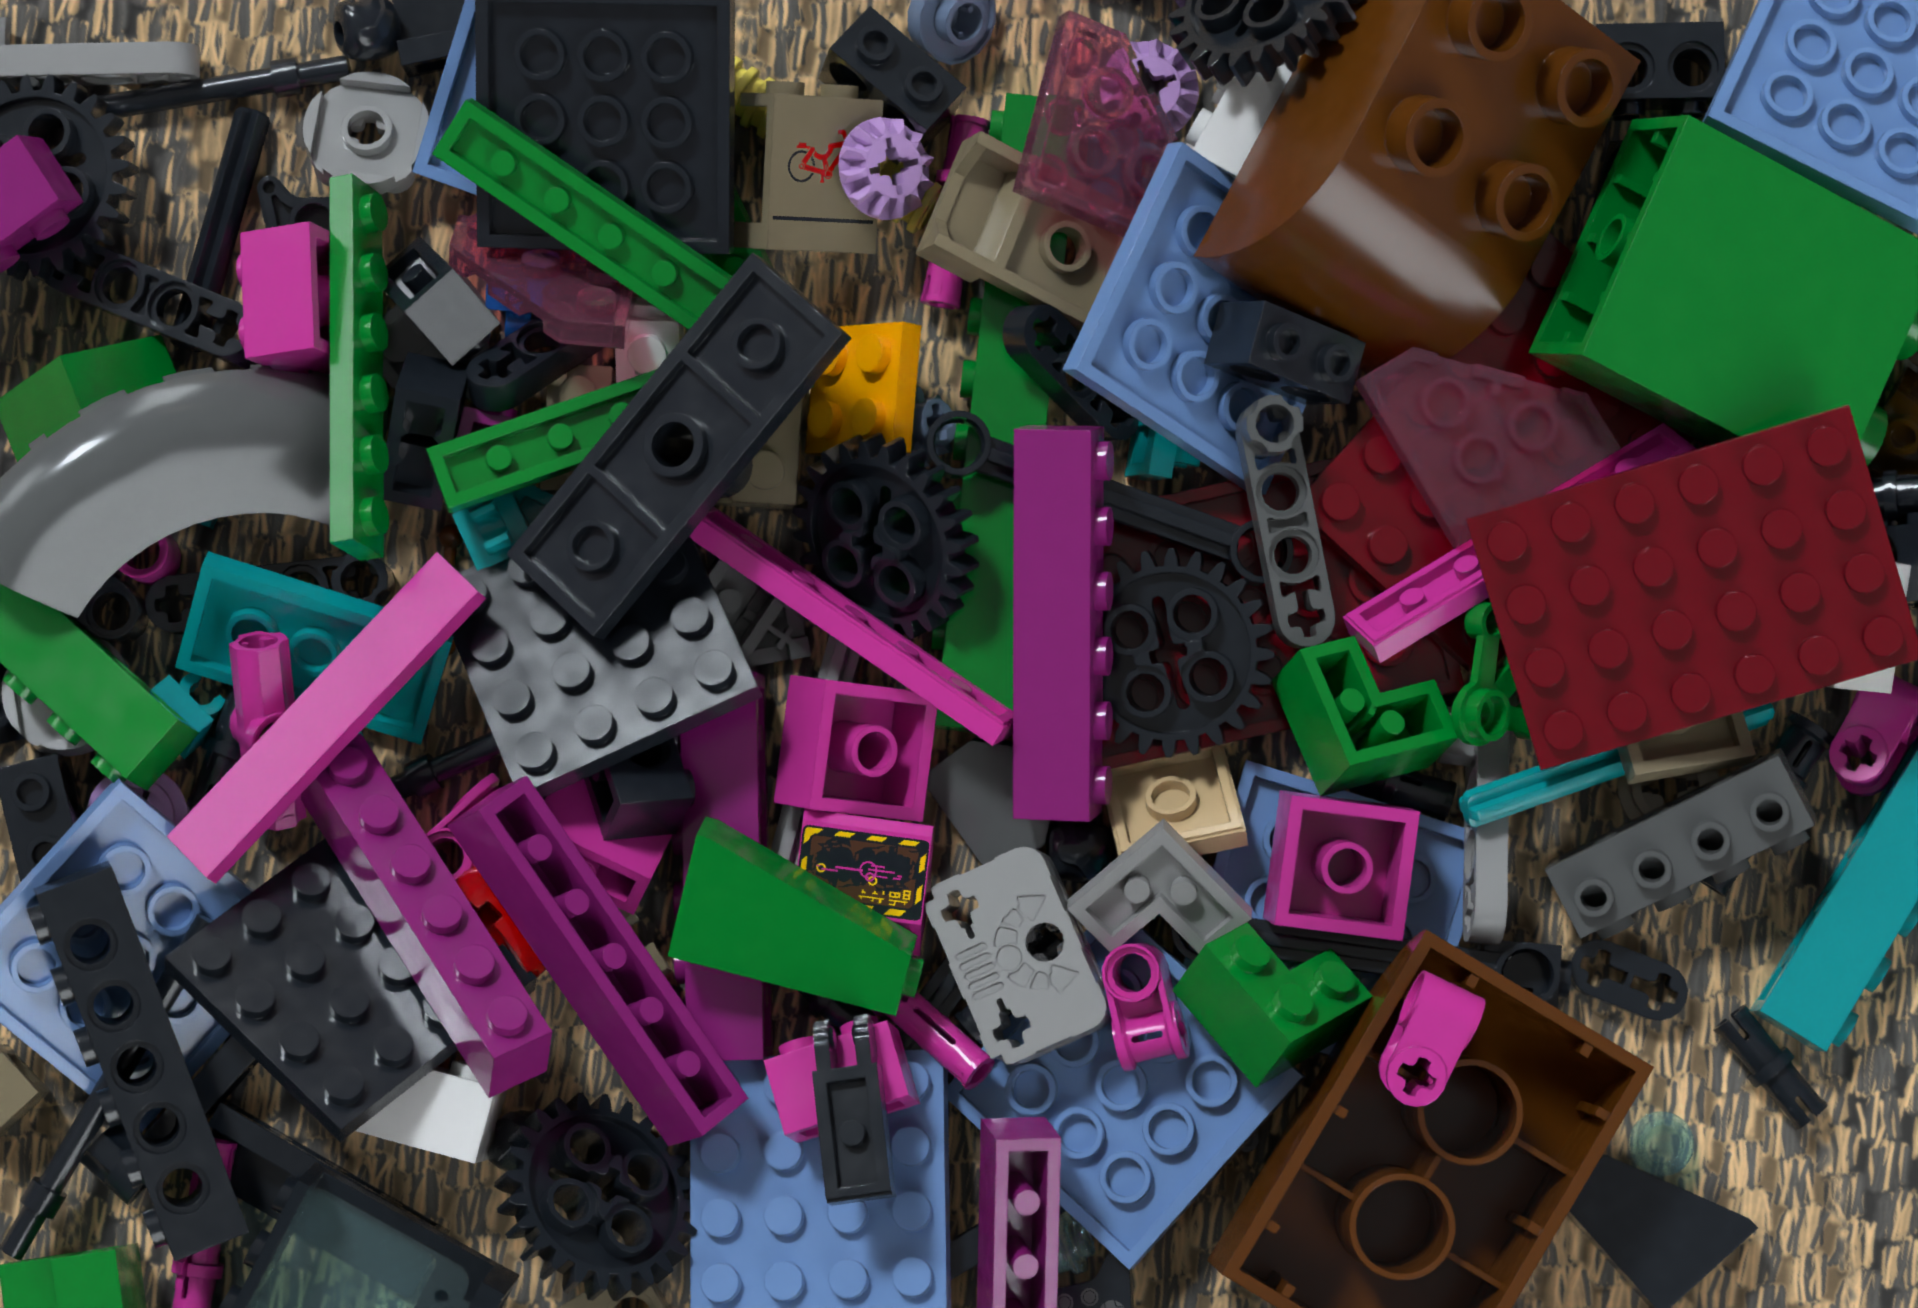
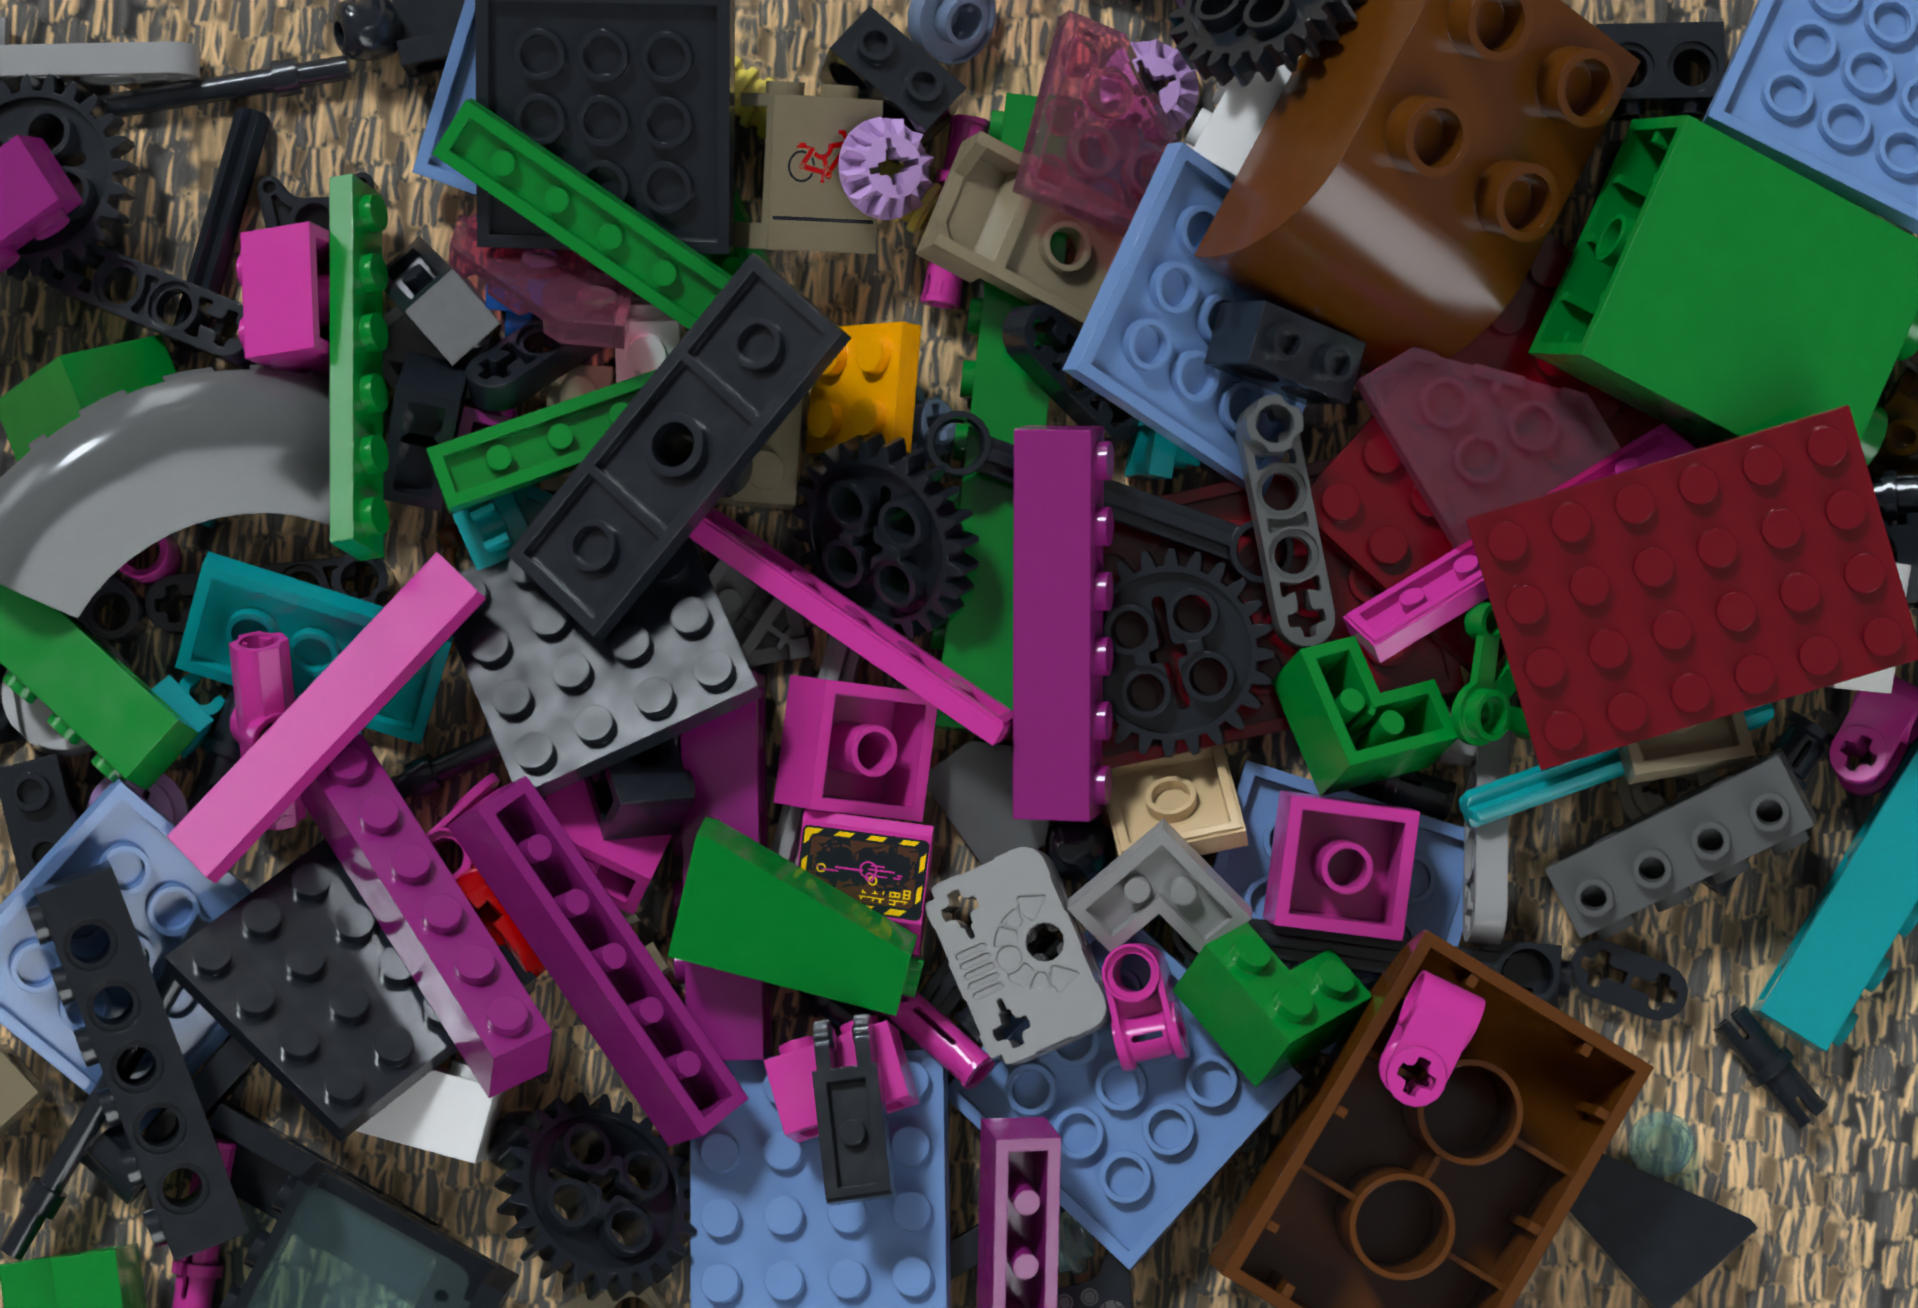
(346, 109): light grey plate -> none

